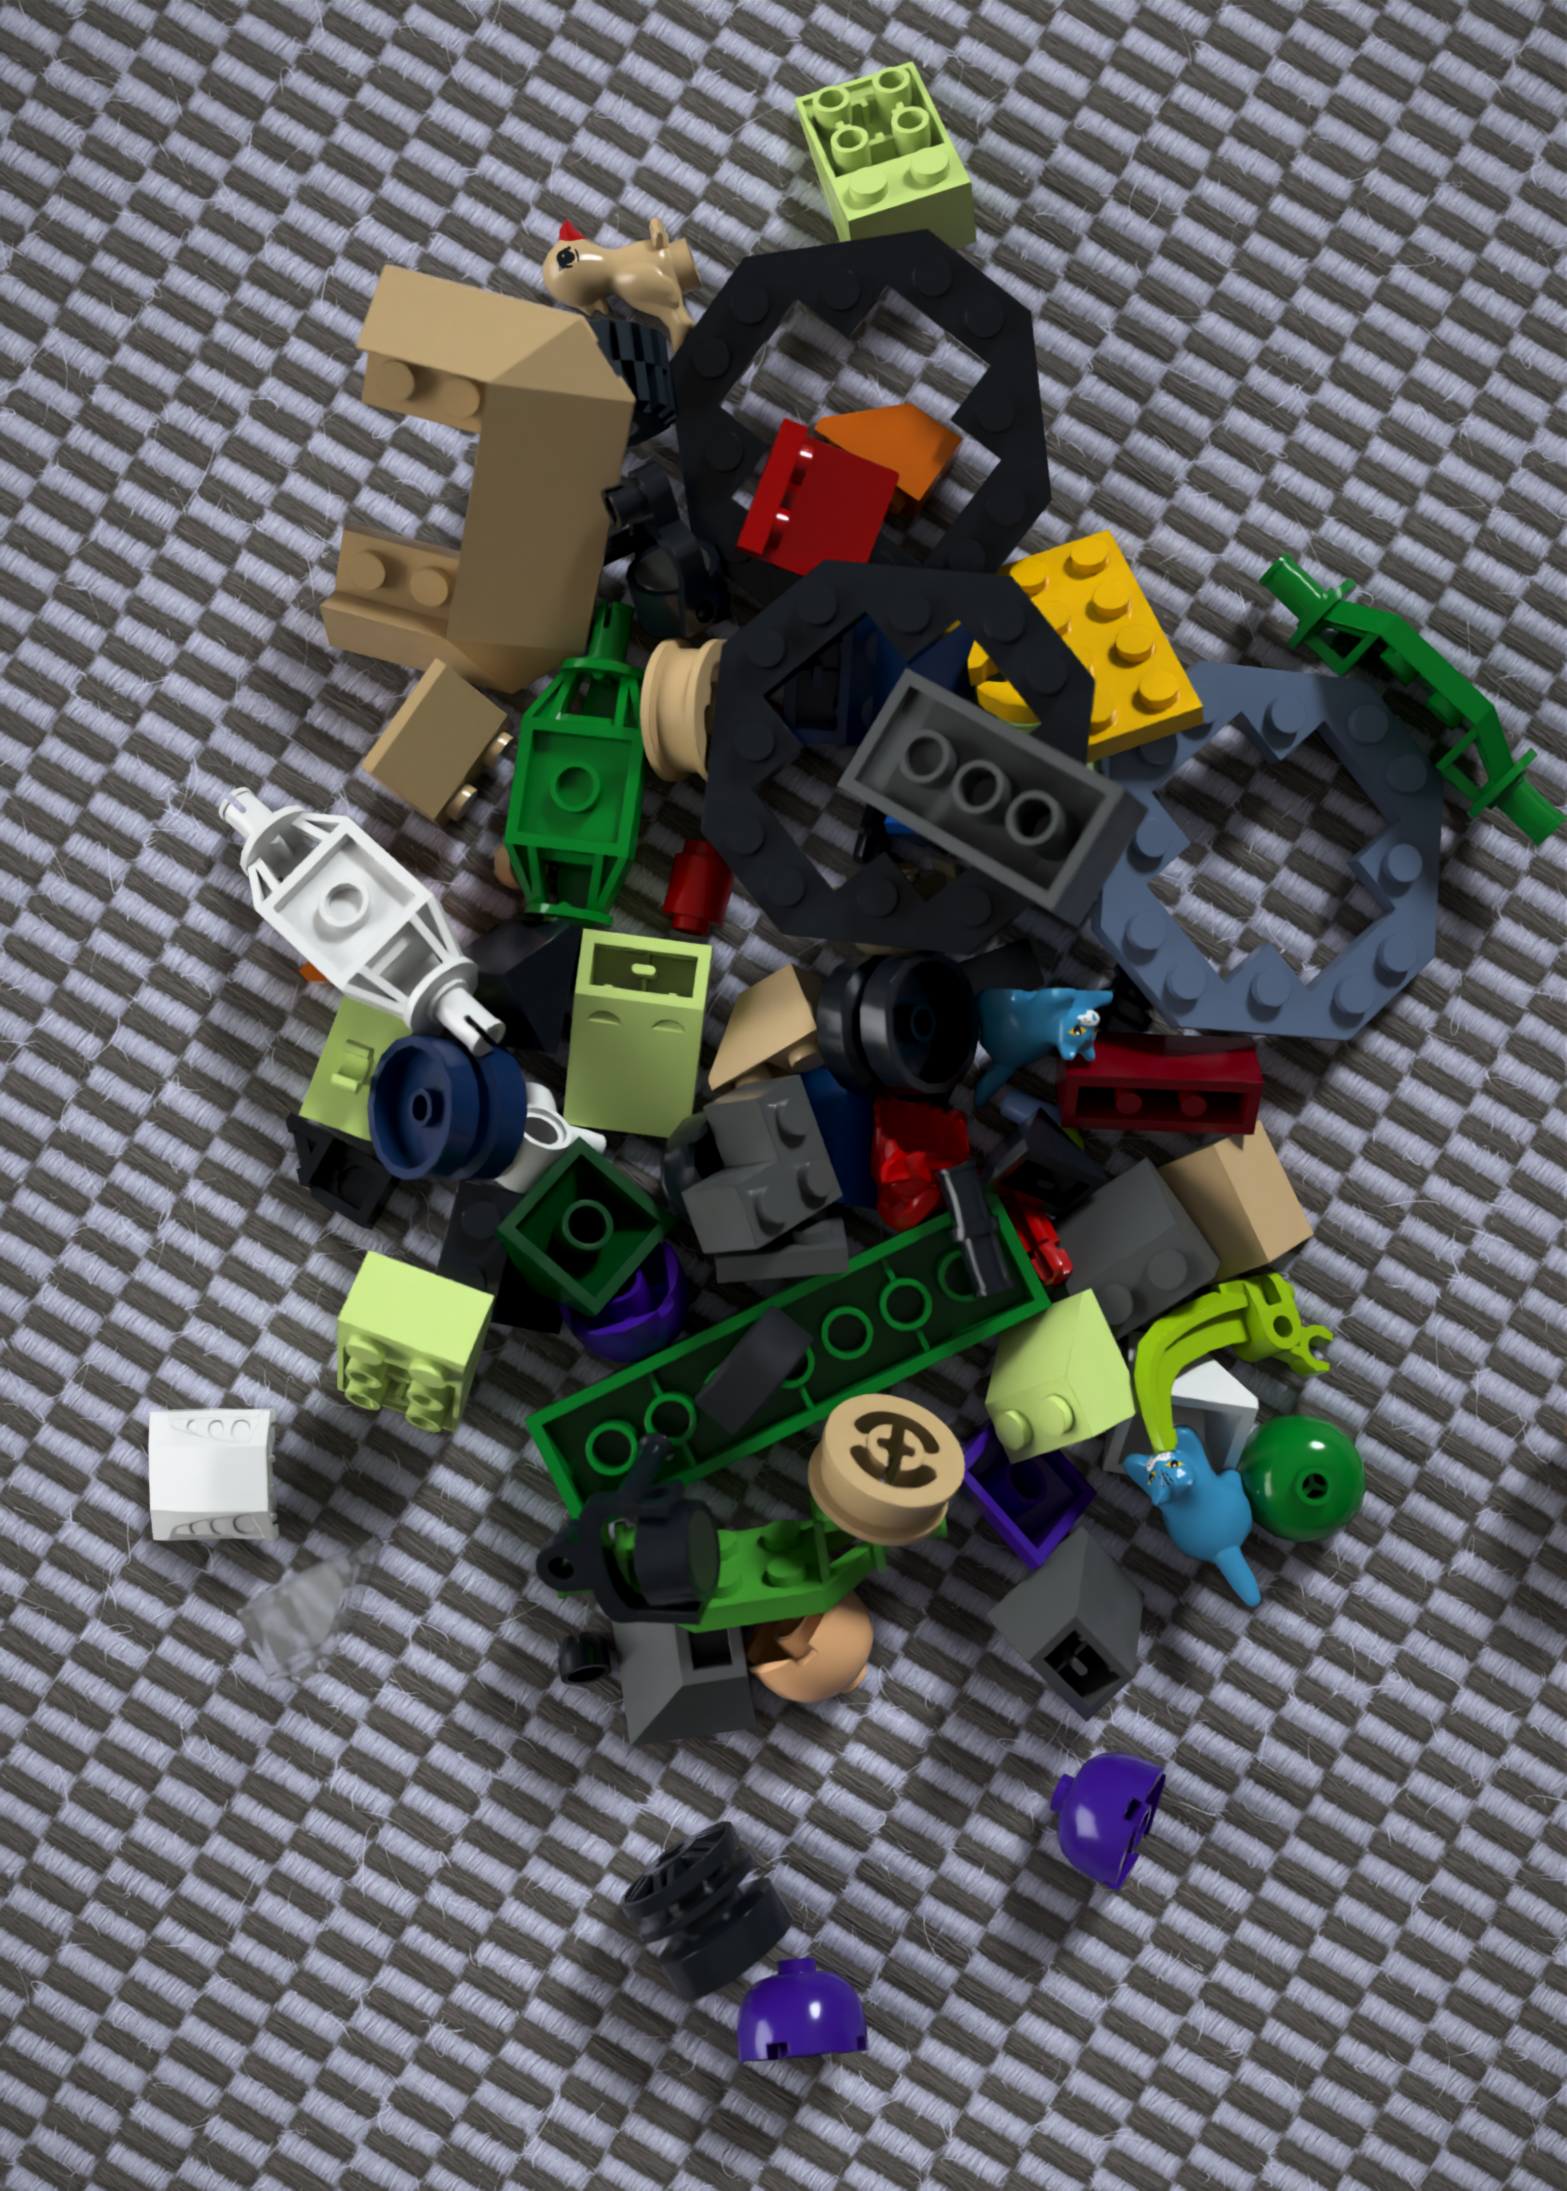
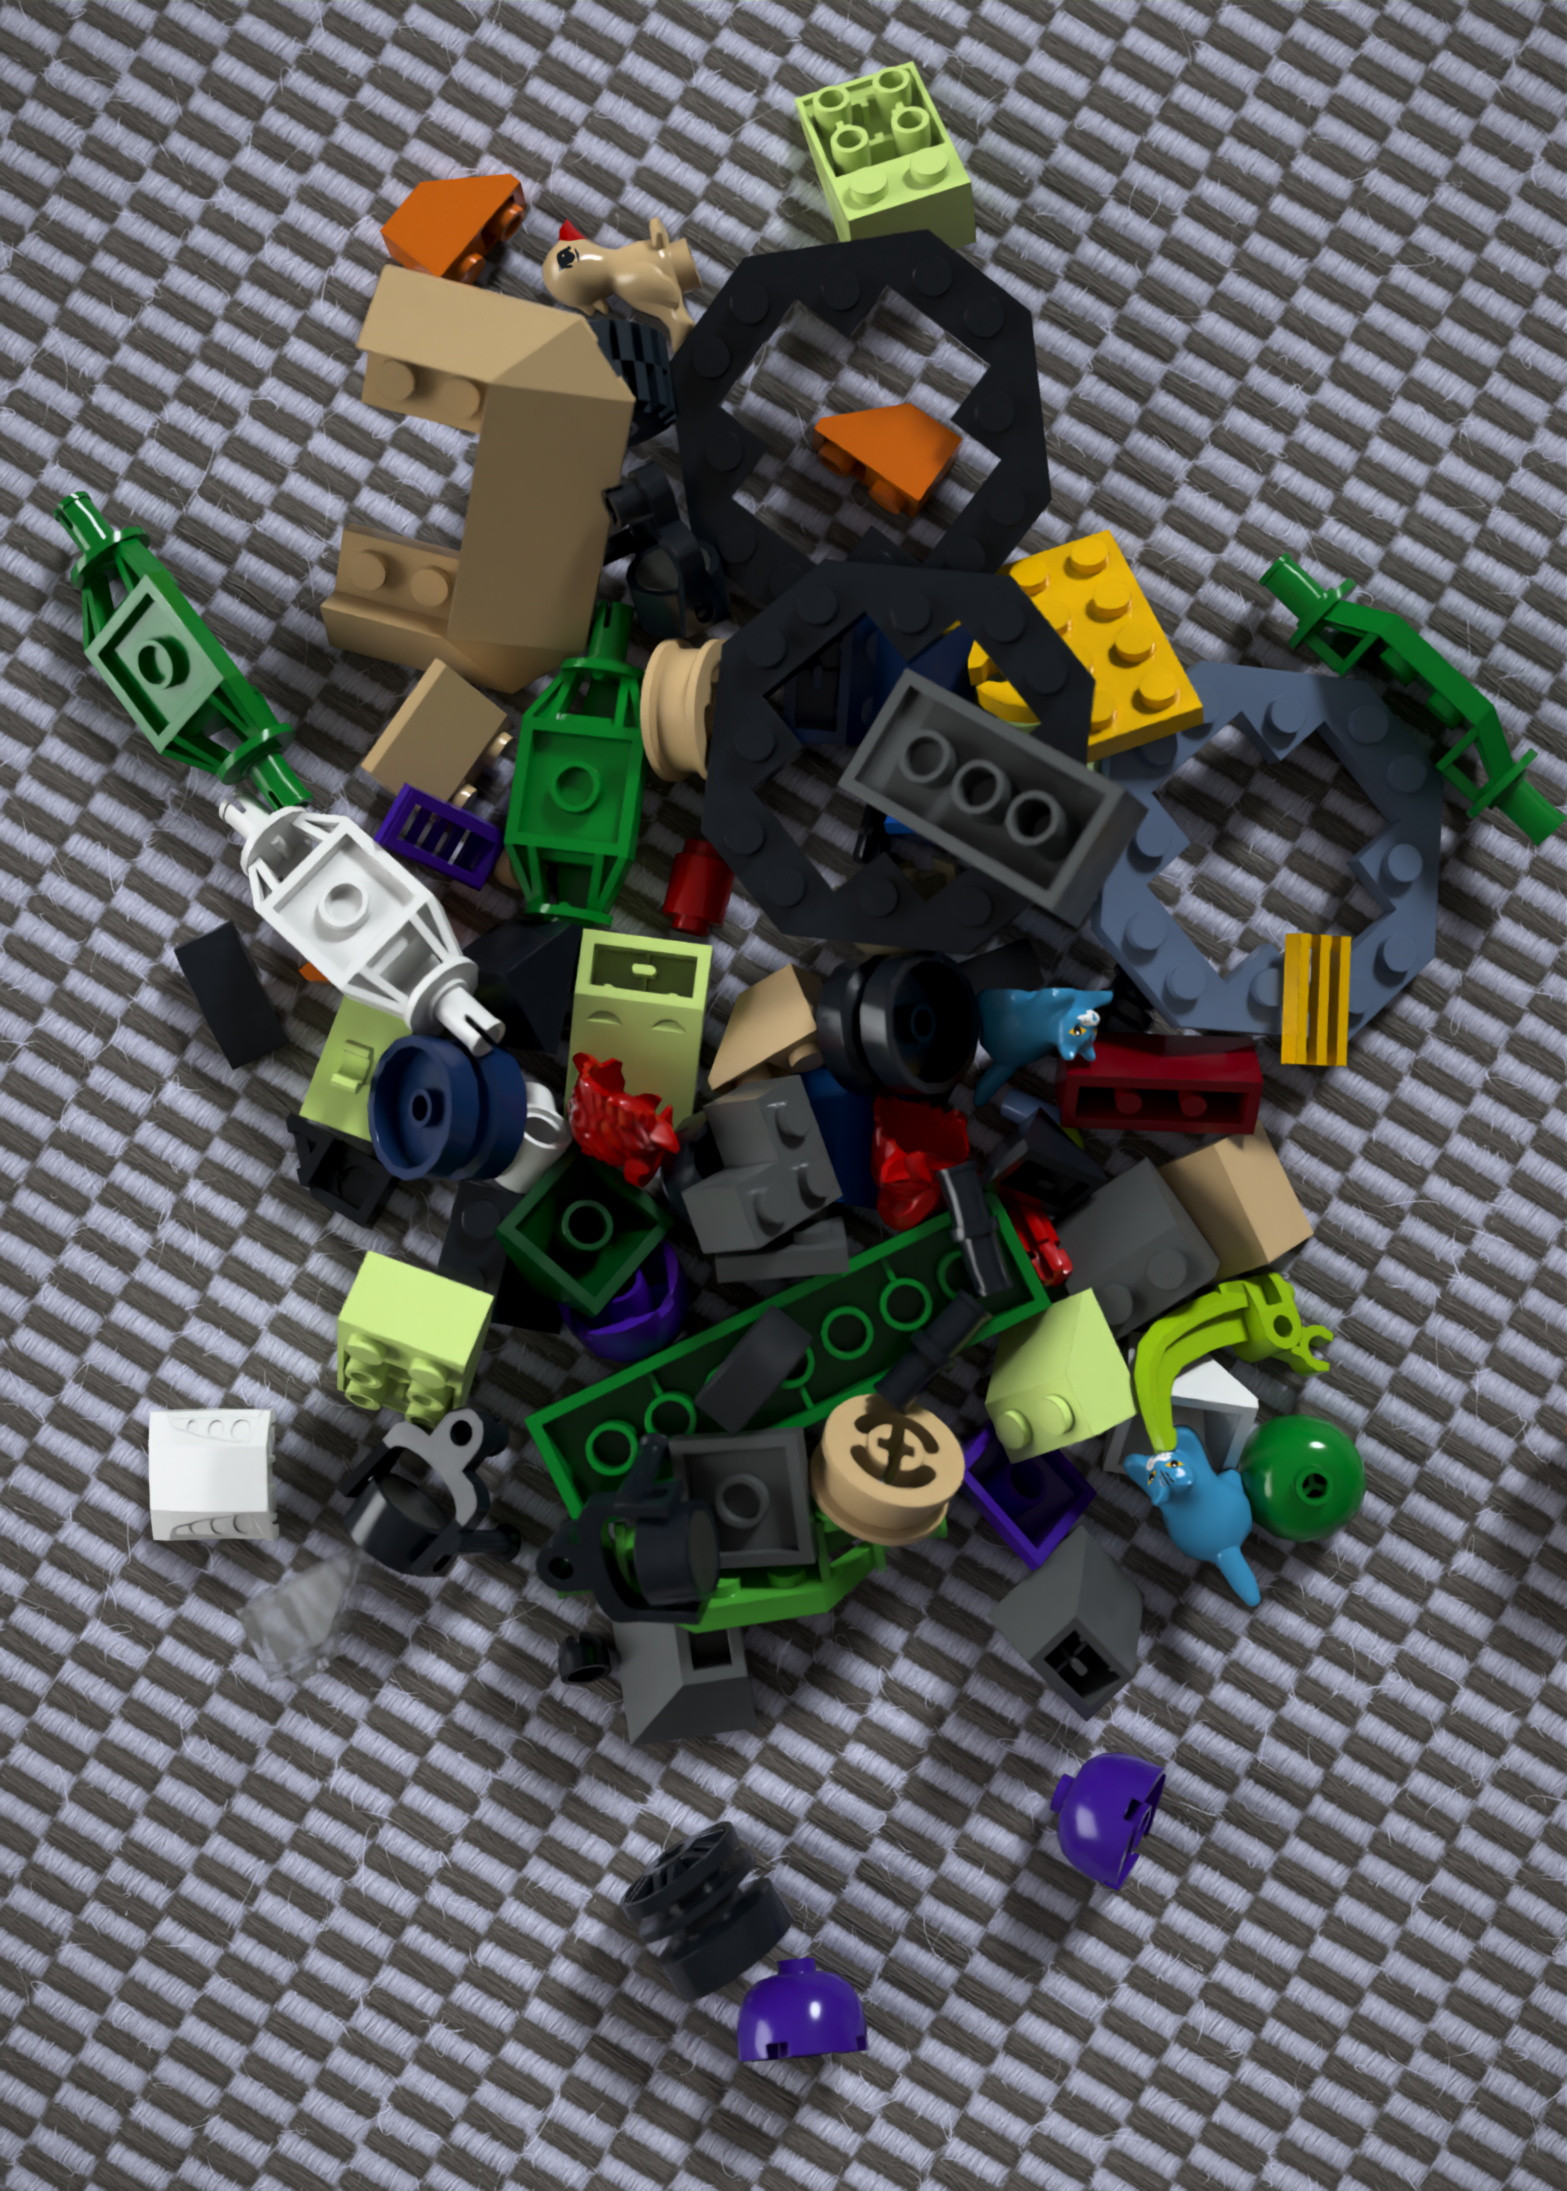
(169, 663): none -> green plate
(232, 995): none -> black slope
(403, 1522): none -> black piece
(454, 224): none -> orange slope
(477, 853): none -> dark purple slope
(617, 1125): none -> red hair
(755, 1491): none -> dark grey plate
(814, 1654): light nougat cylinder -> none
(815, 504): red bracket -> none
(932, 1351): none -> black pin
(1324, 1000): none -> yellow tile

